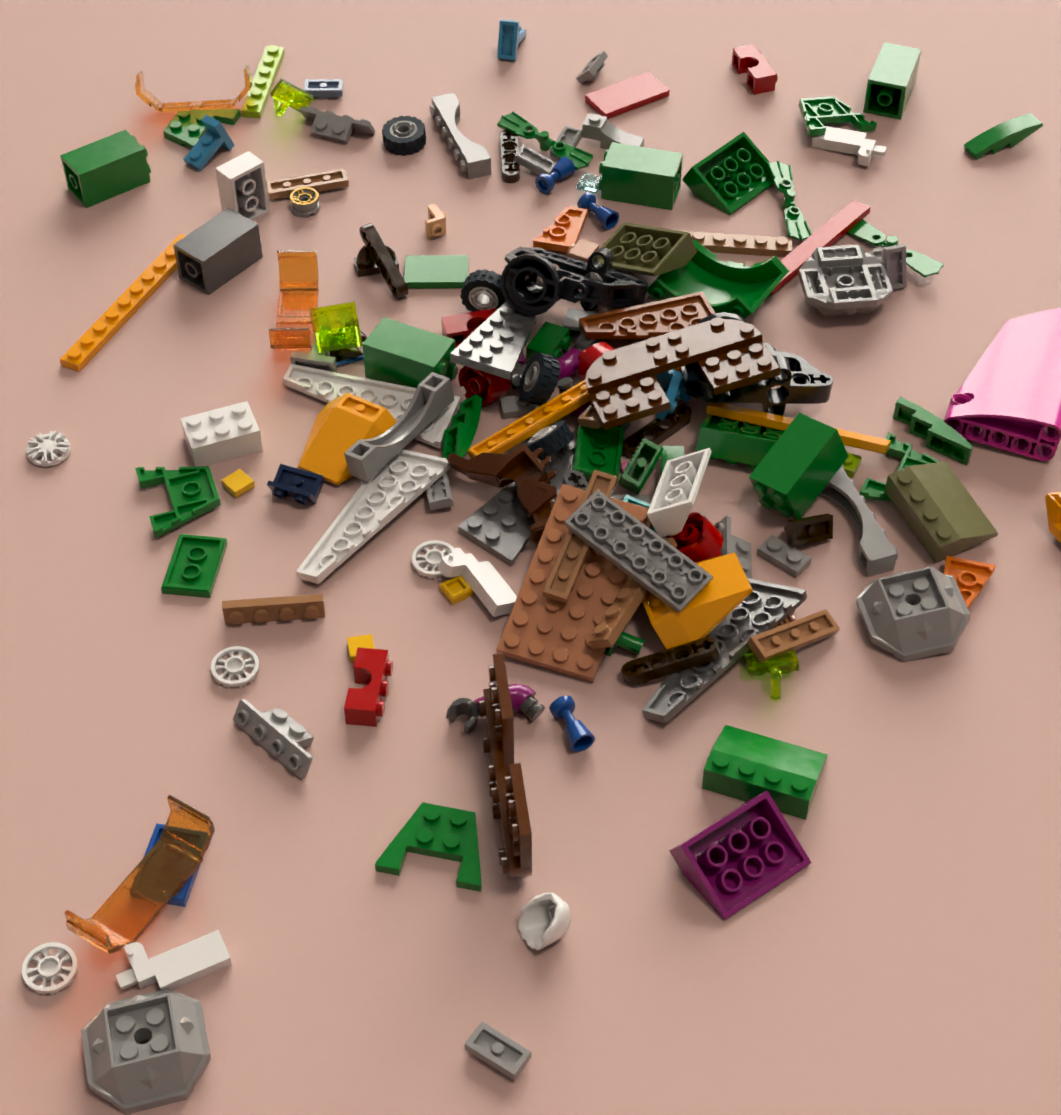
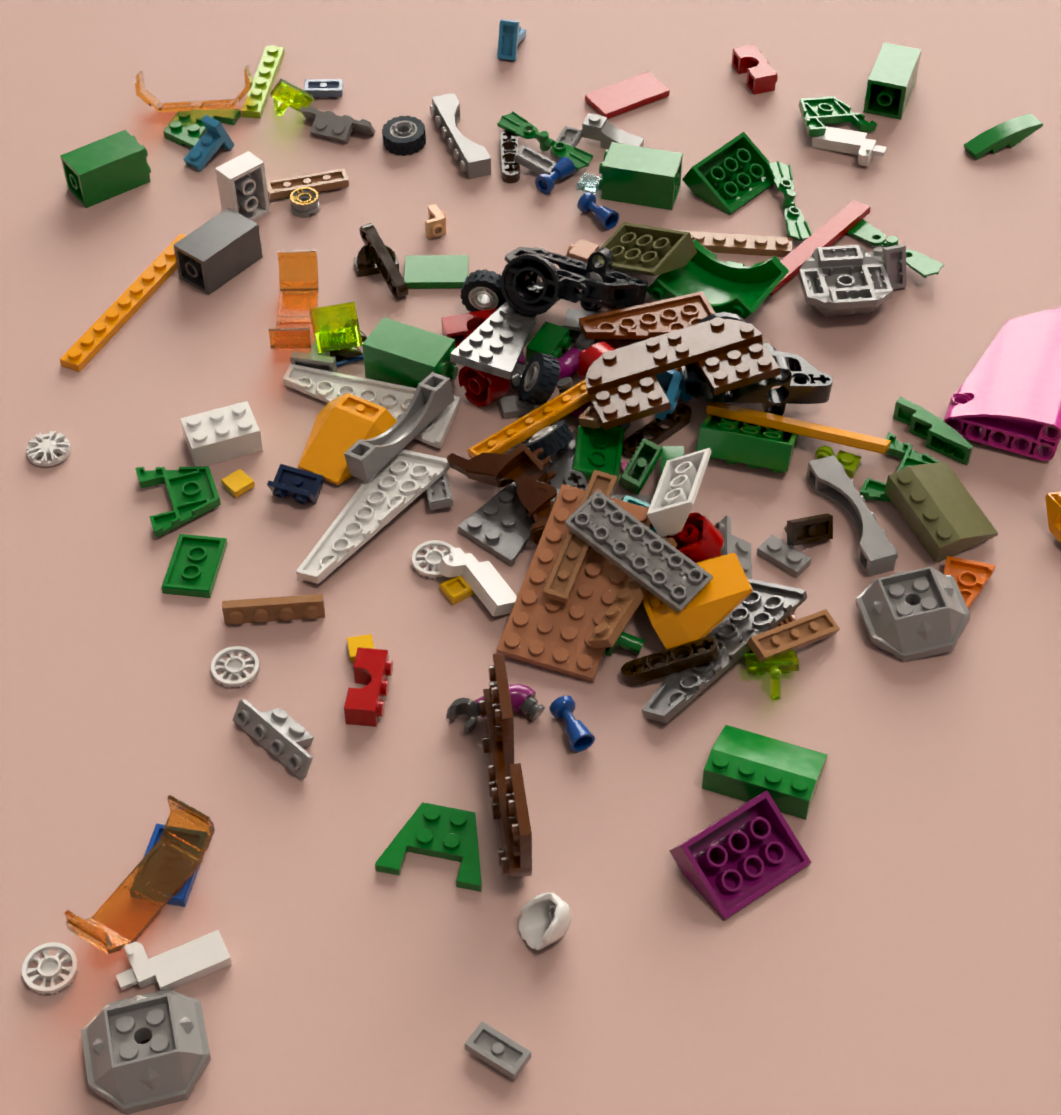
(463, 428): green slope -> none
(564, 231): orange wing -> none
(592, 67): light grey plate -> none
(798, 466): green brick -> none

